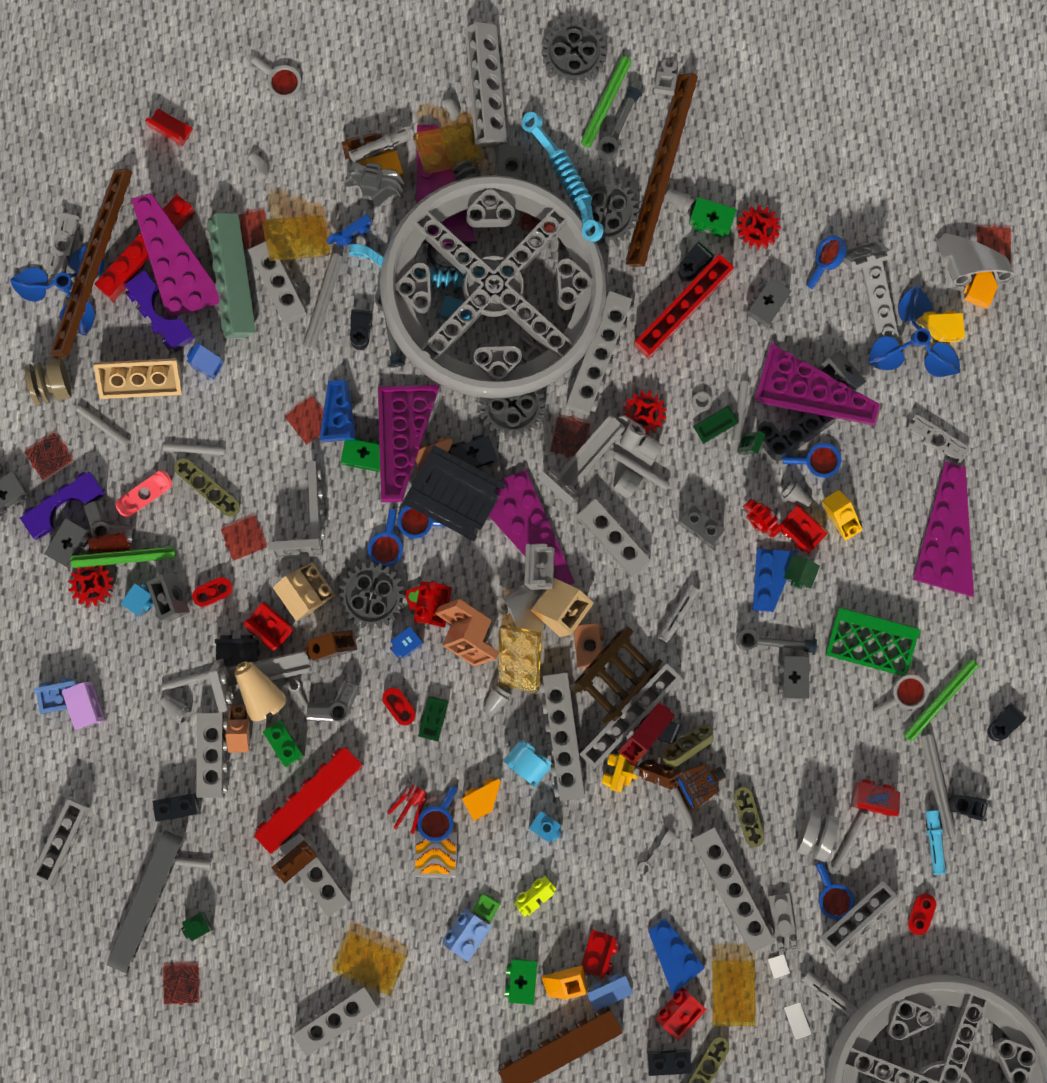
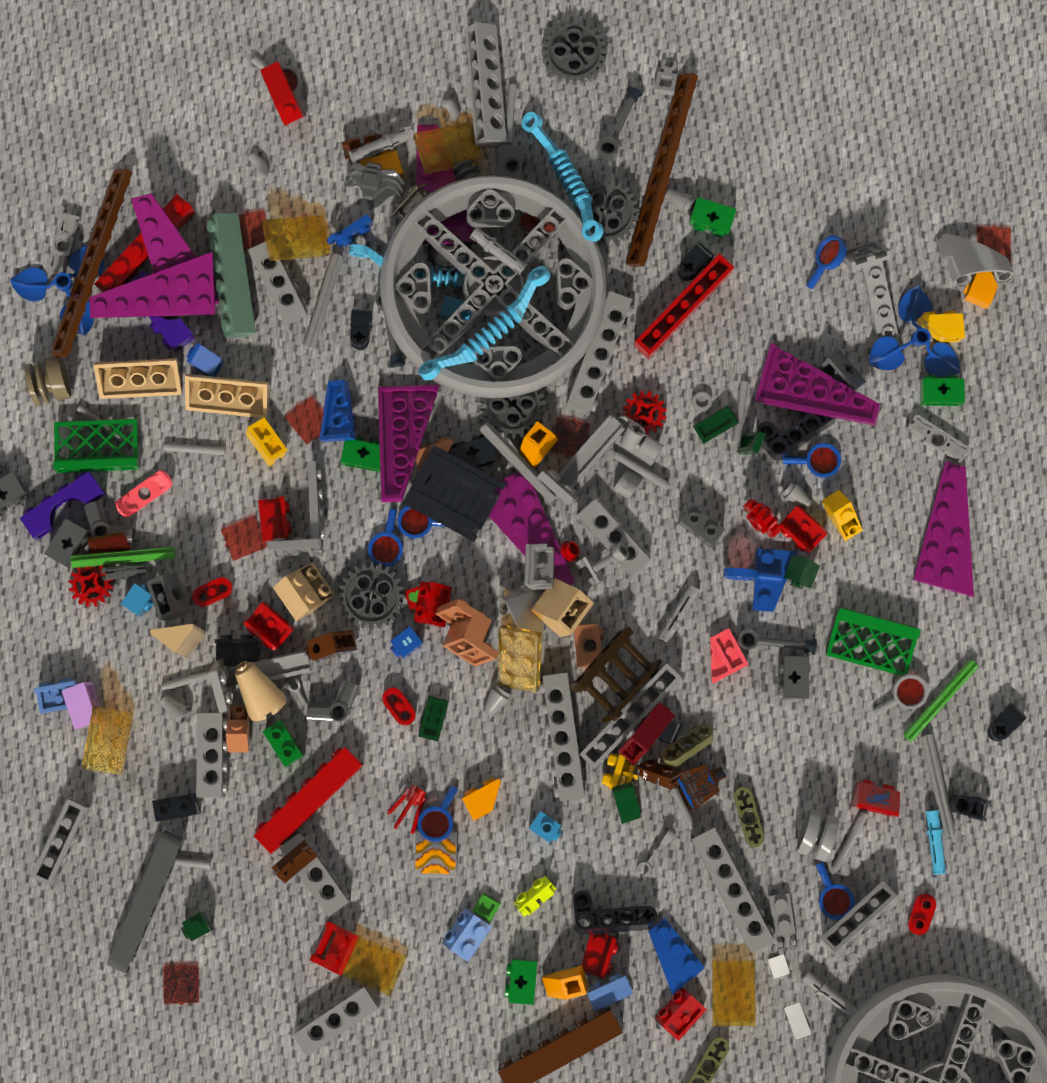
(48, 456): clear red piece -> none
(92, 463): none -> green fence
(107, 740): none -> clear yellow plate
(123, 571): none -> dark grey pin
(169, 127): red panel -> none
(170, 292): none -> magenta wing
(180, 638): none -> tan slope
(207, 487): olive beam -> none
(227, 396): none -> tan slope
(266, 441): none -> yellow hinge
(273, 519): none -> red bracket
(282, 94): none -> red slope
(339, 950): none -> red plate
(415, 195): none -> dark tan hinge
(492, 246): none -> light grey pin
(510, 112): none -> light grey bar
(515, 311): none -> medium azure piece
(516, 460): none -> light grey axle
(526, 763): medium azure brick -> none
(537, 444): none -> light orange slope
(569, 550): none -> red plate
(606, 101): bright green axle -> none
(616, 924): none -> black beam
(619, 552): none -> light grey bar
(626, 802): none -> dark green tile
(669, 1062): black brick -> none
(725, 656): none -> coral wing
(750, 575): none -> blue piece
(755, 218): red gear -> none
(765, 313): dark grey brick -> none
(933, 397): none -> green brick

